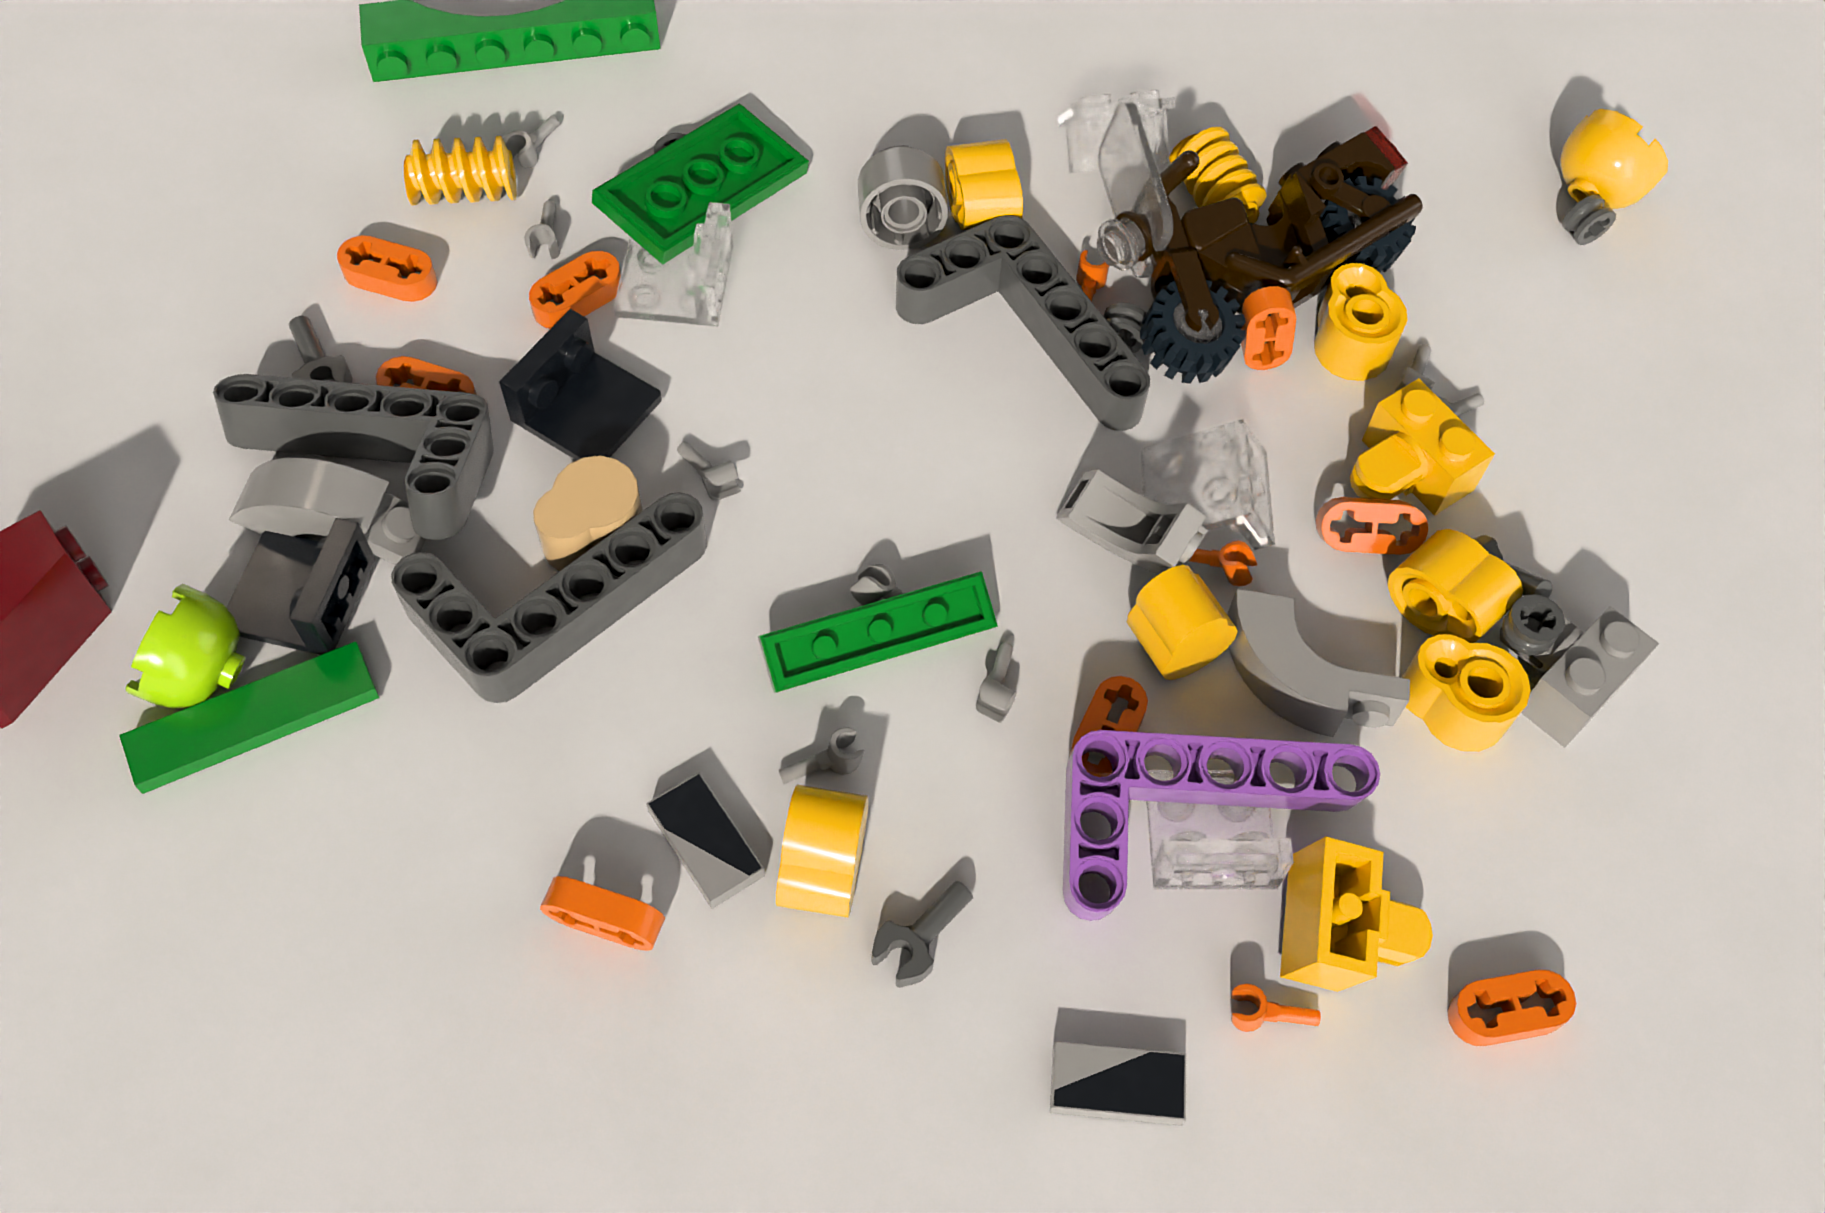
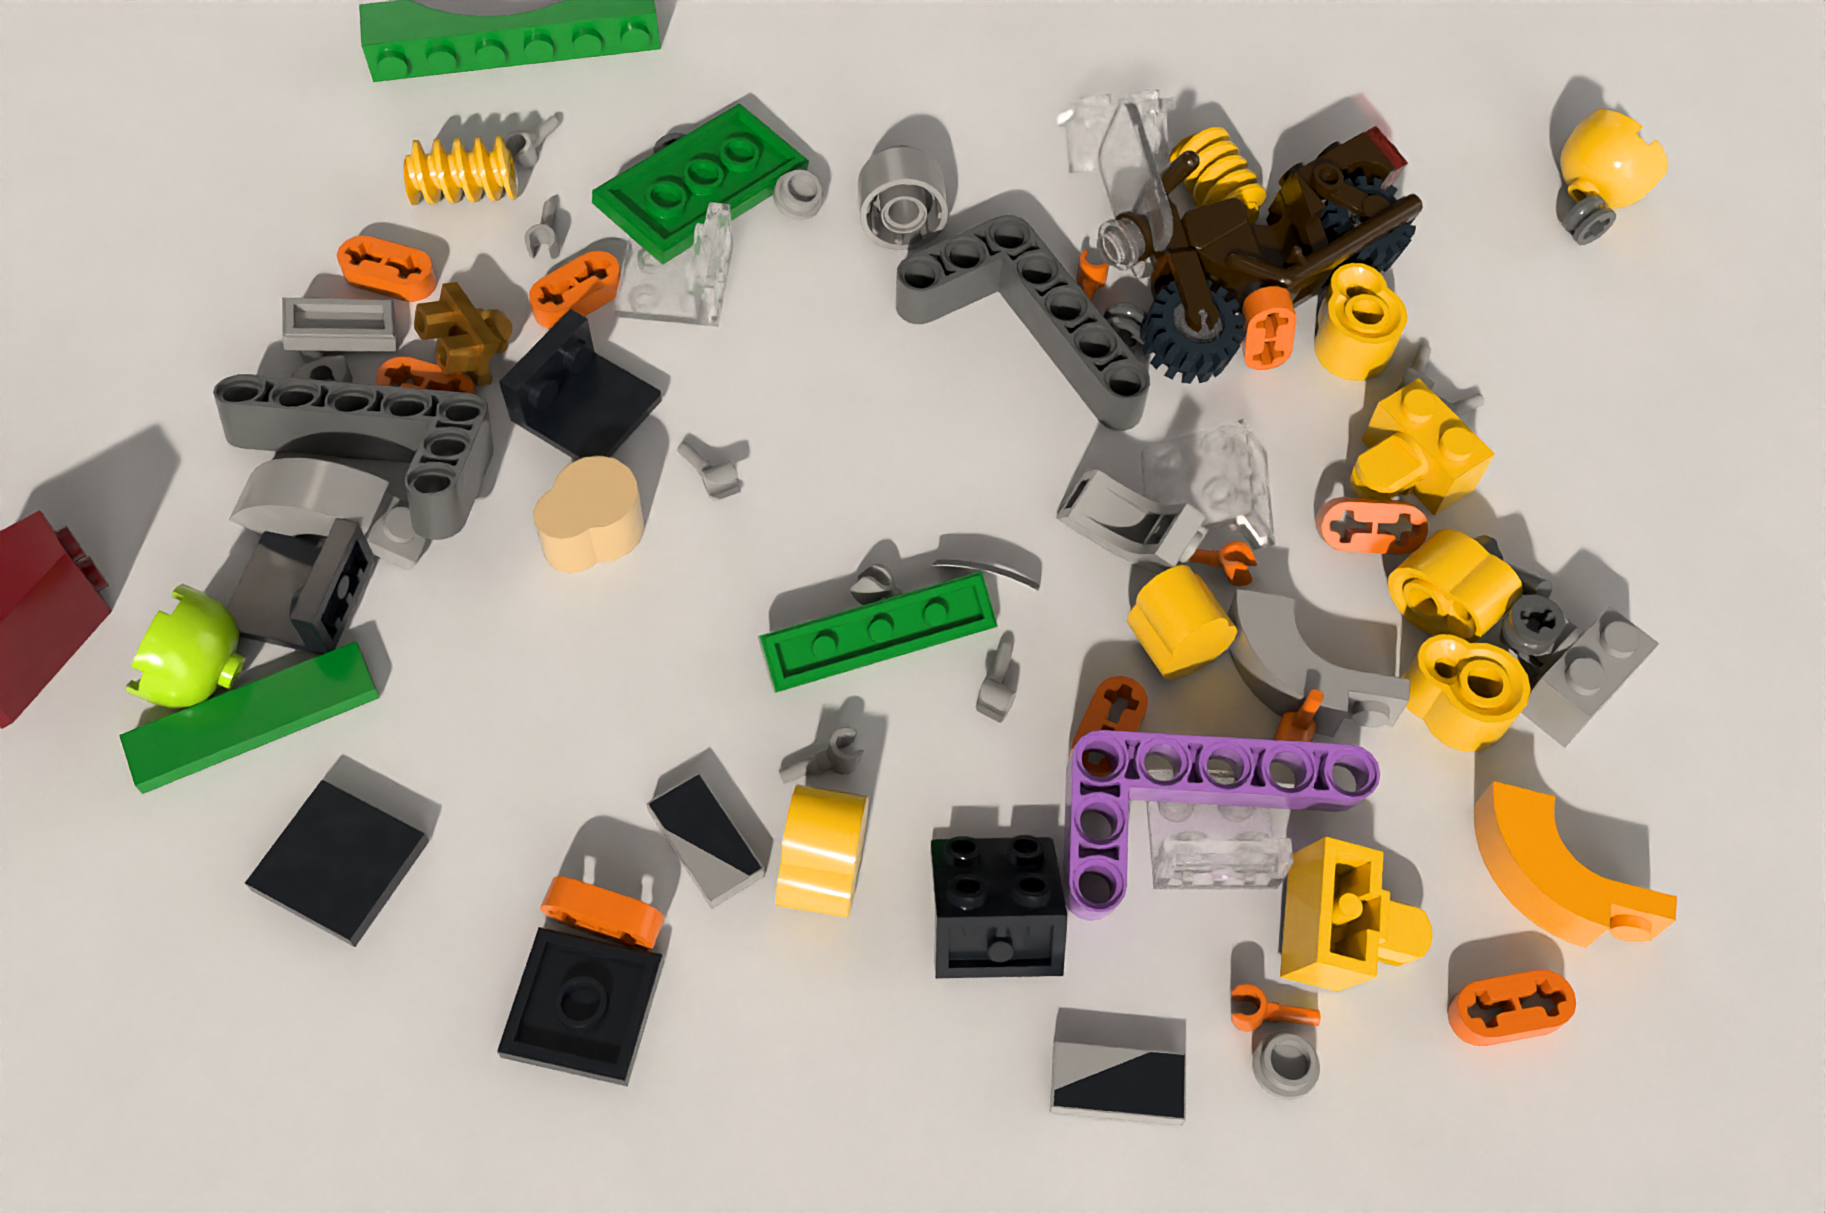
(337, 862): none -> black tile
(338, 324): none -> light grey tile
(465, 334): none -> pearl gold hips
(553, 603): dark grey beam -> none
(581, 1006): none -> black tile
(798, 194): none -> light grey plate
(919, 935): dark grey bar -> none
(982, 182): yellow piece -> none
(993, 569): none -> black sticker
(997, 907): none -> black bracket
(1286, 1065): none -> light grey plate
(1300, 725): none -> orange hand
(1548, 884): none -> light orange arch

